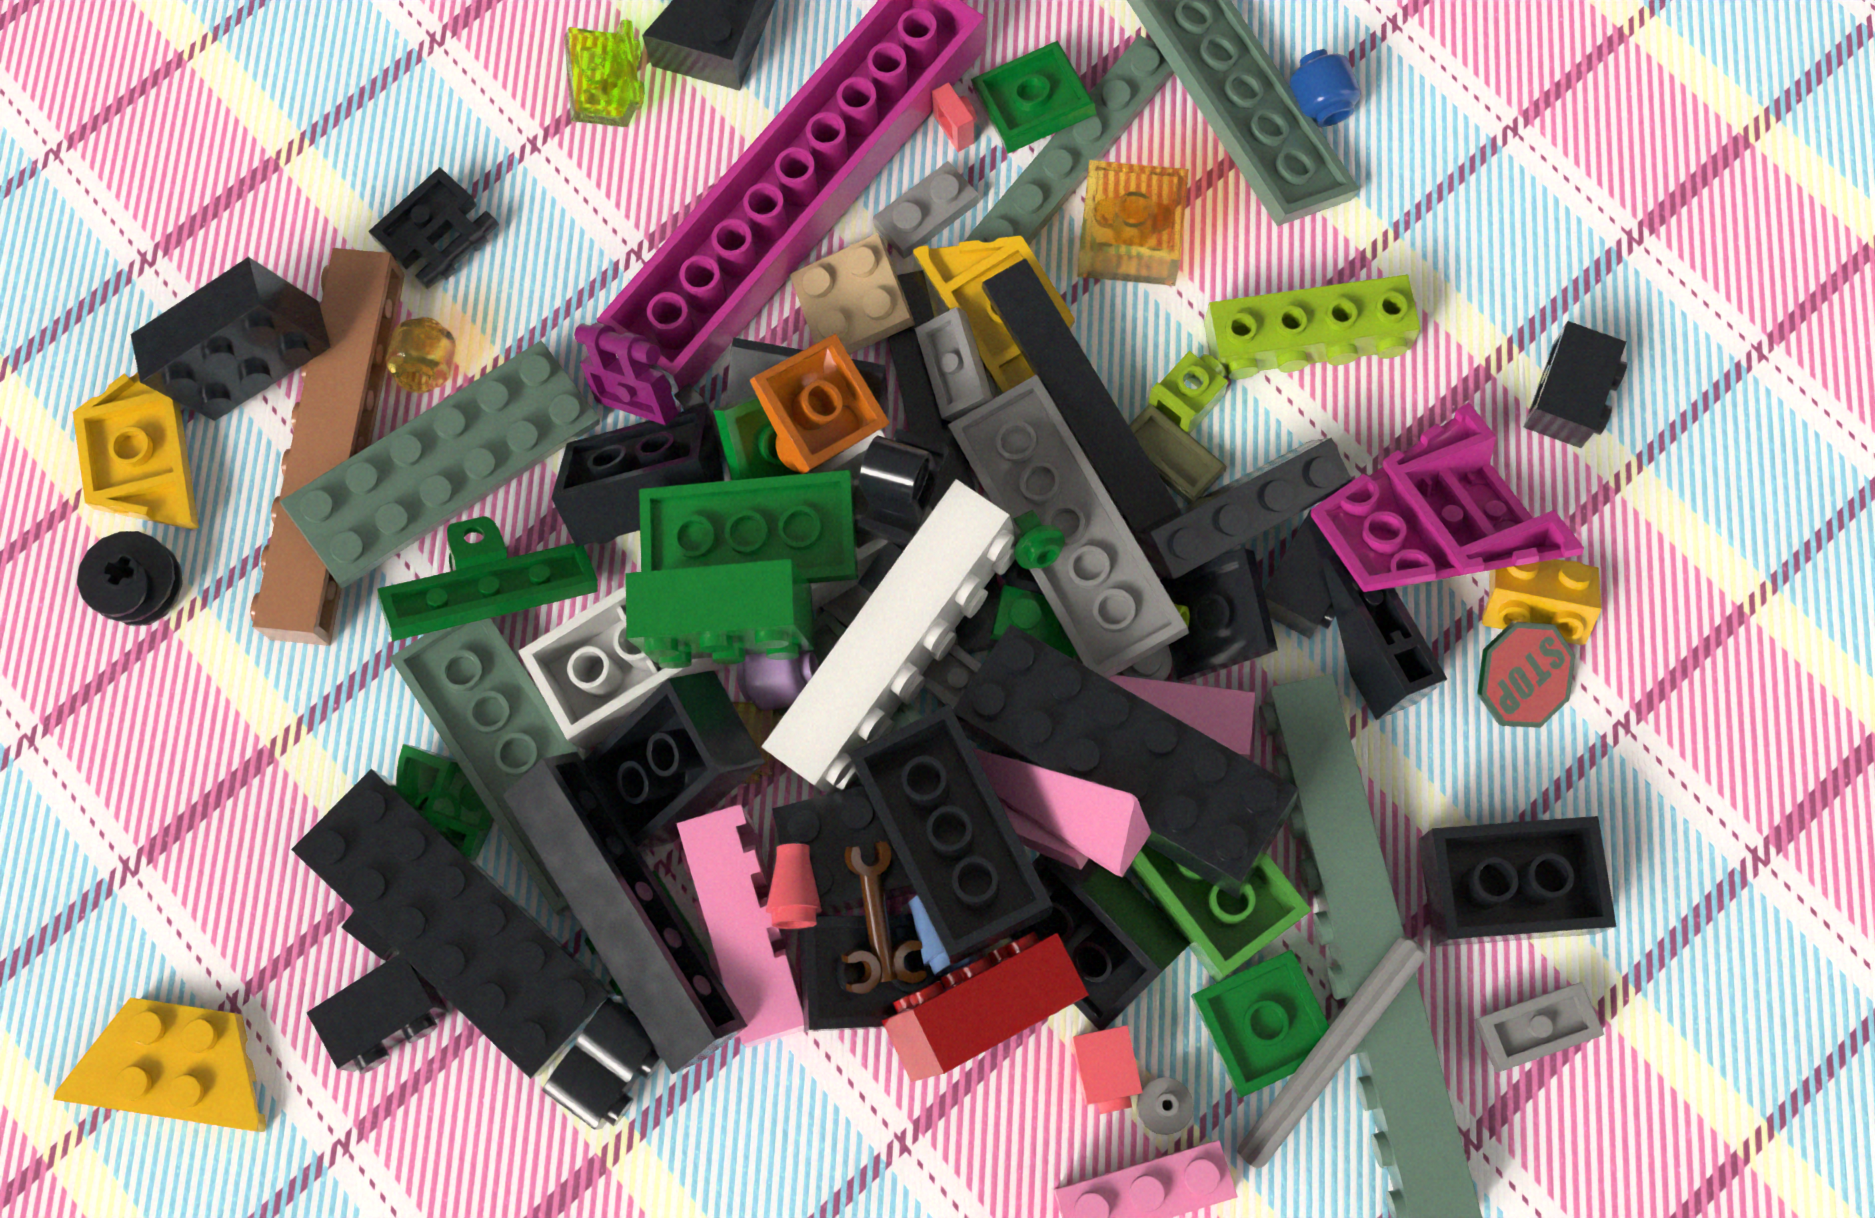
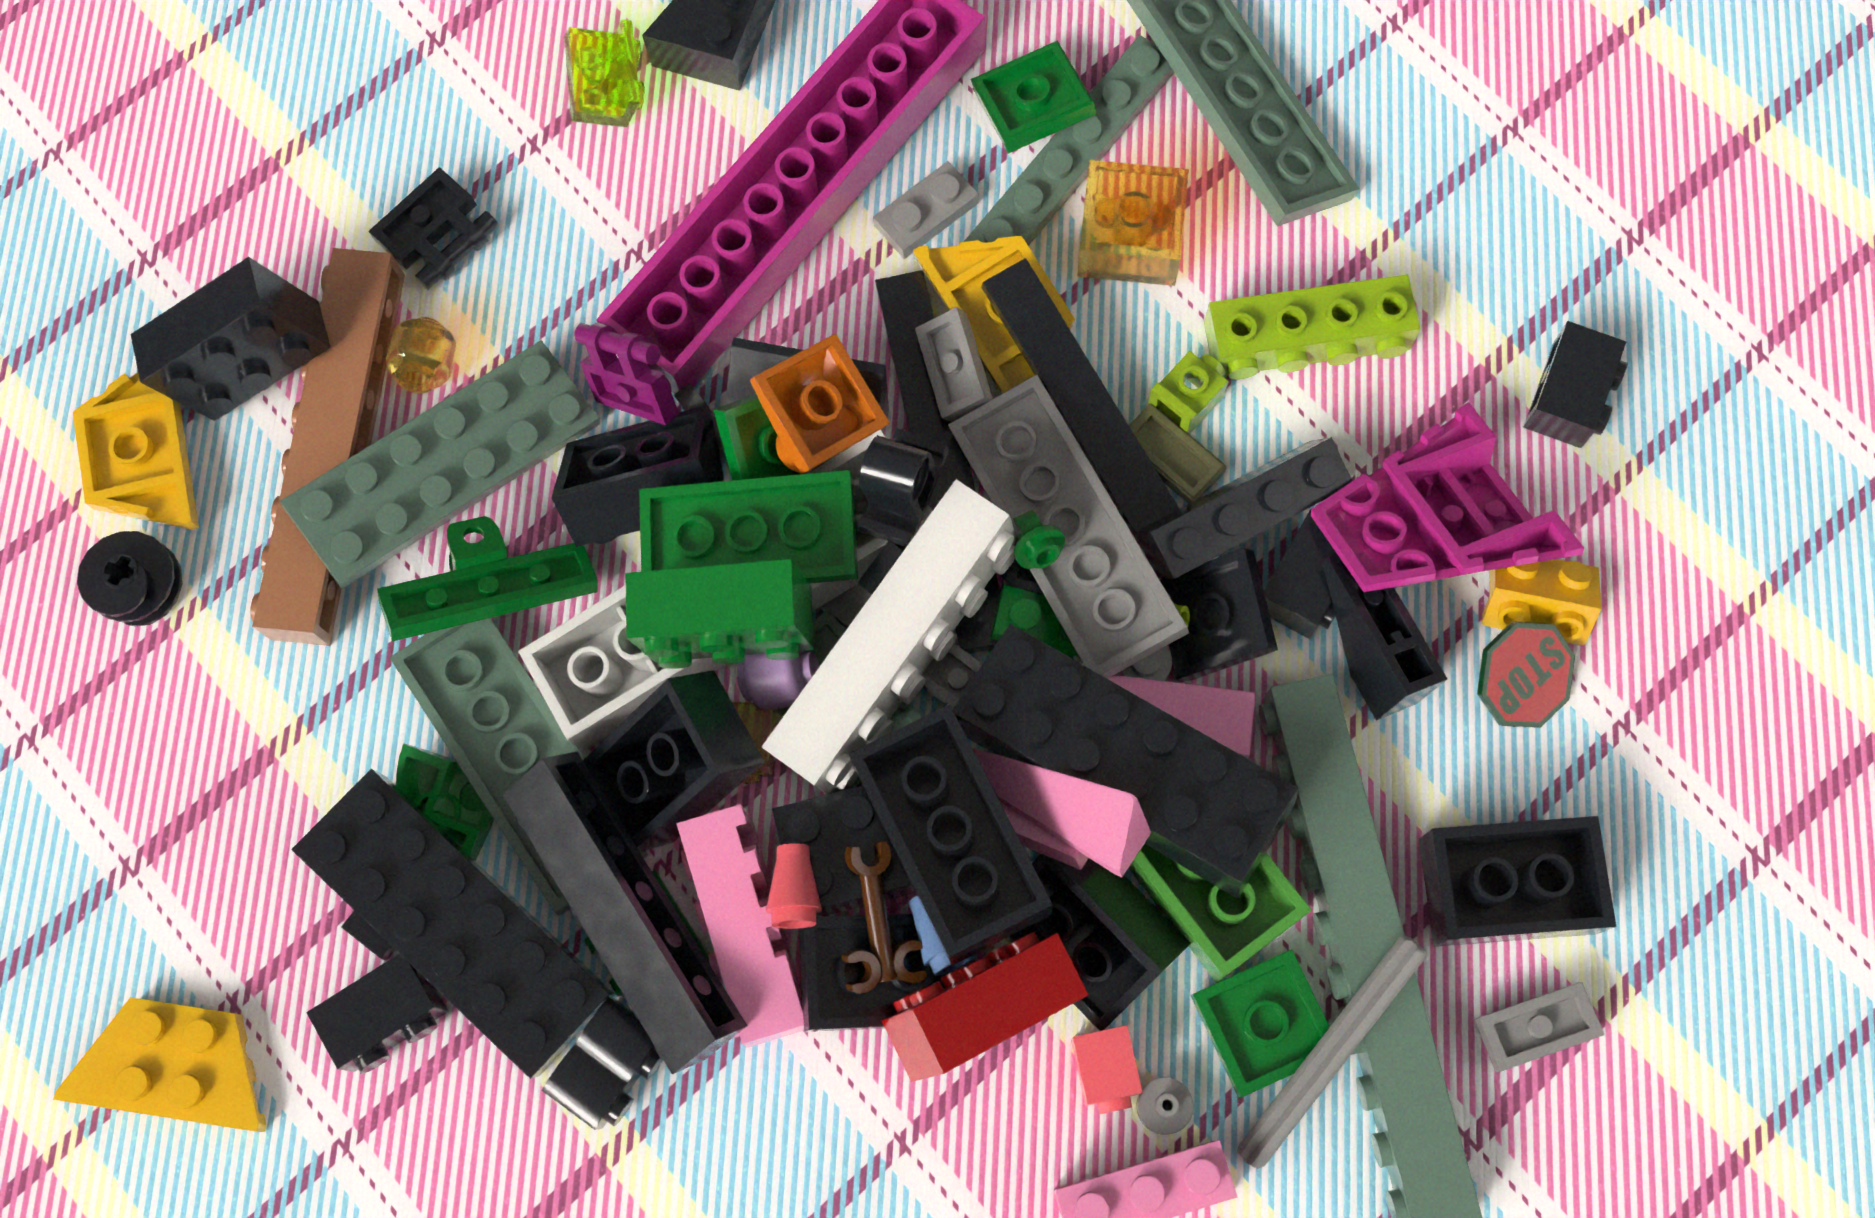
(853, 295): tan plate -> none
(954, 116): coral plate -> none
(1325, 87): blue head -> none

